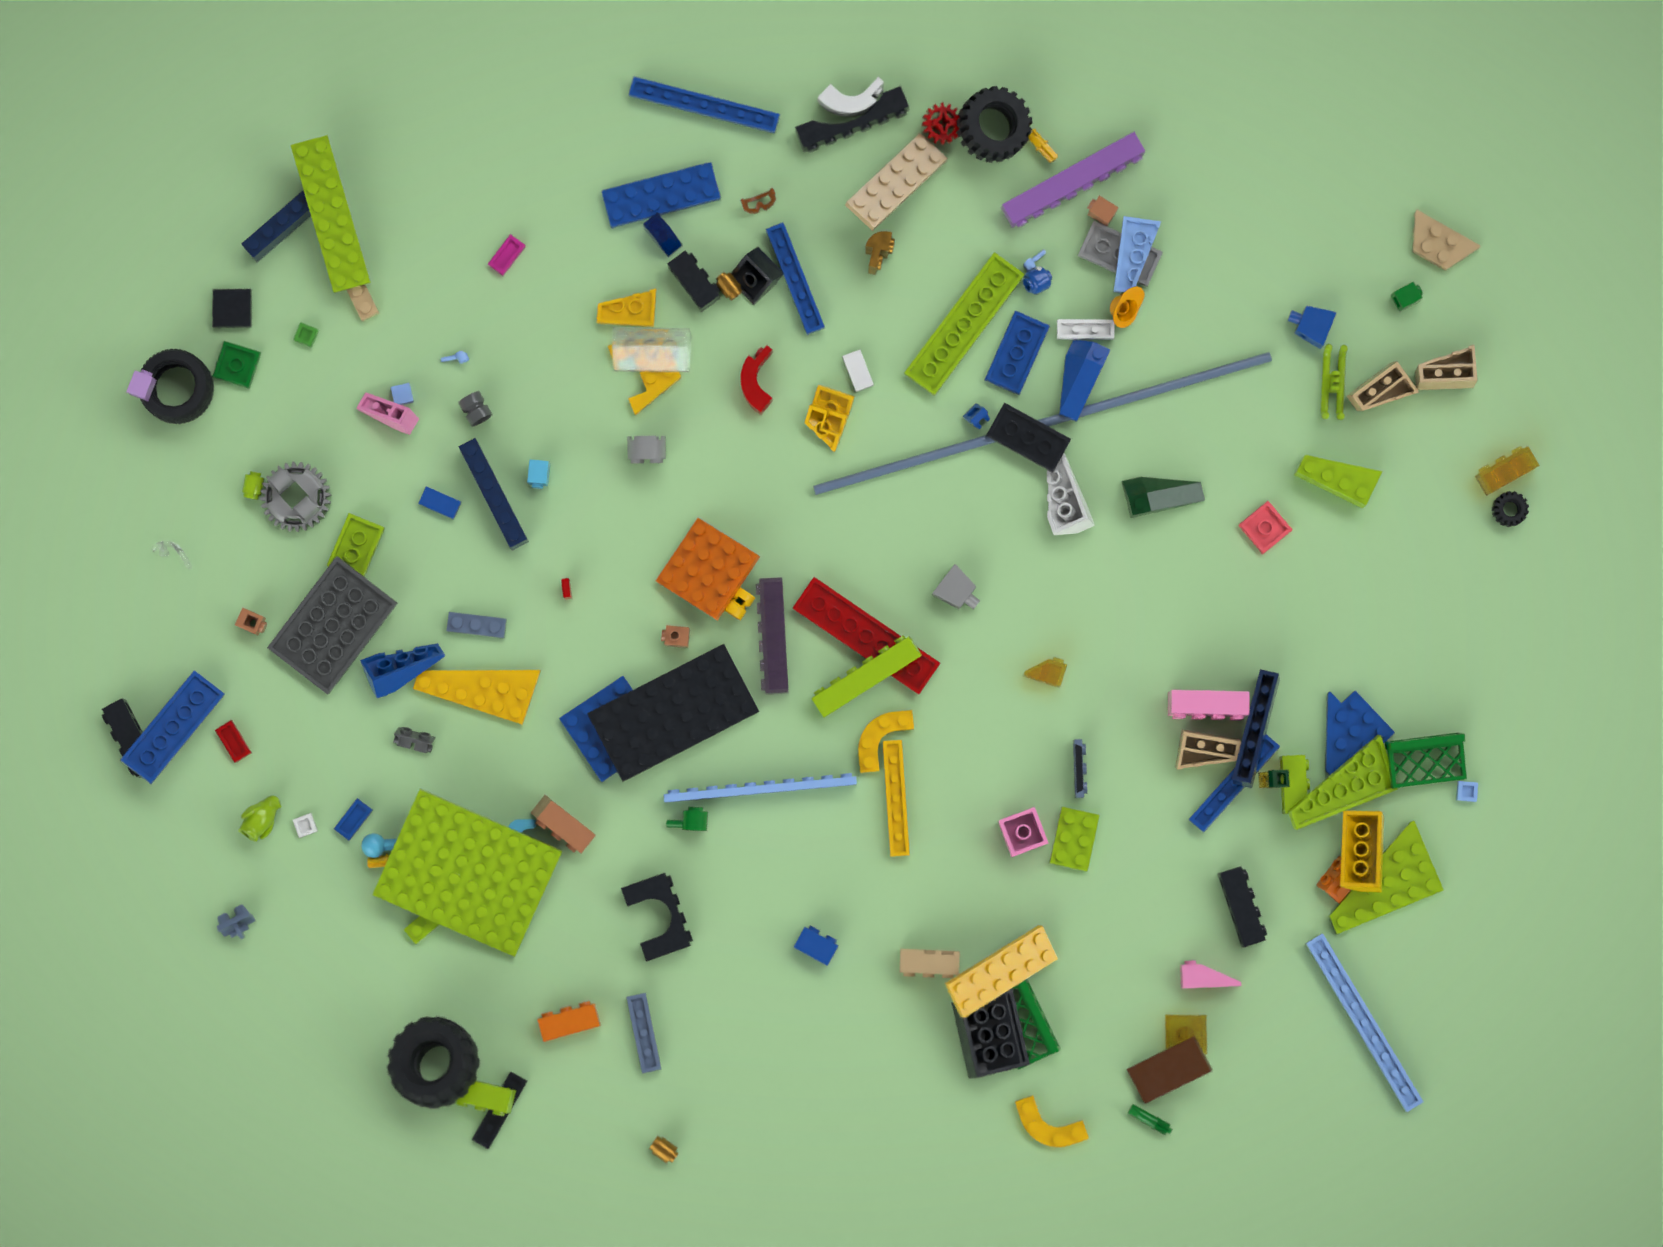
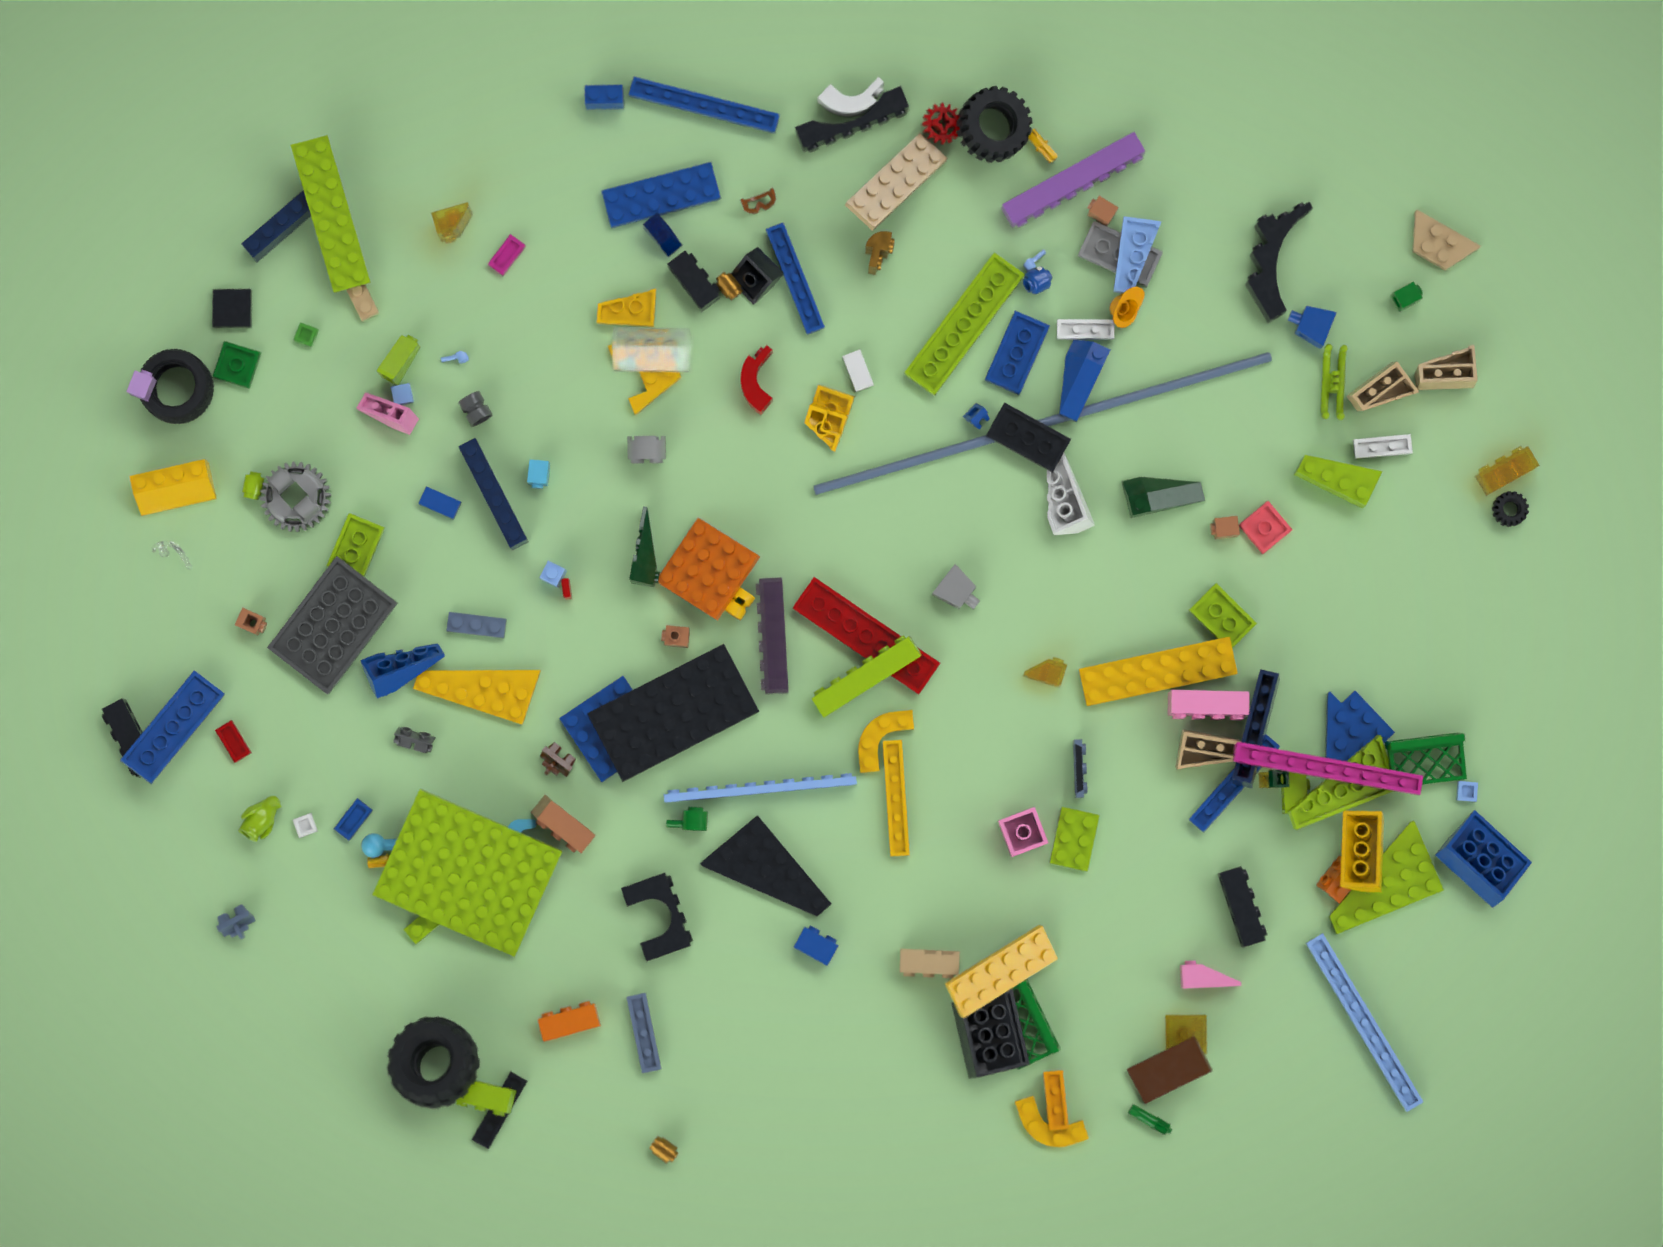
(173, 487): none -> yellow slope
(399, 359): none -> lime slope
(452, 221): none -> clear yellow slope
(553, 574): none -> light blue brick
(554, 762): none -> reddish brown hips
(604, 97): none -> blue brick
(644, 562): none -> dark green wedge
(763, 863): none -> black wing
(1055, 1100): none -> light orange plate
(1158, 671): none -> yellow plate
(1222, 615): none -> lime plate
(1225, 527): none -> nougat brick
(1264, 286): none -> black arch
(1327, 768): none -> dark pink plate
(1382, 446): none -> white plate
(1483, 859): none -> blue slope

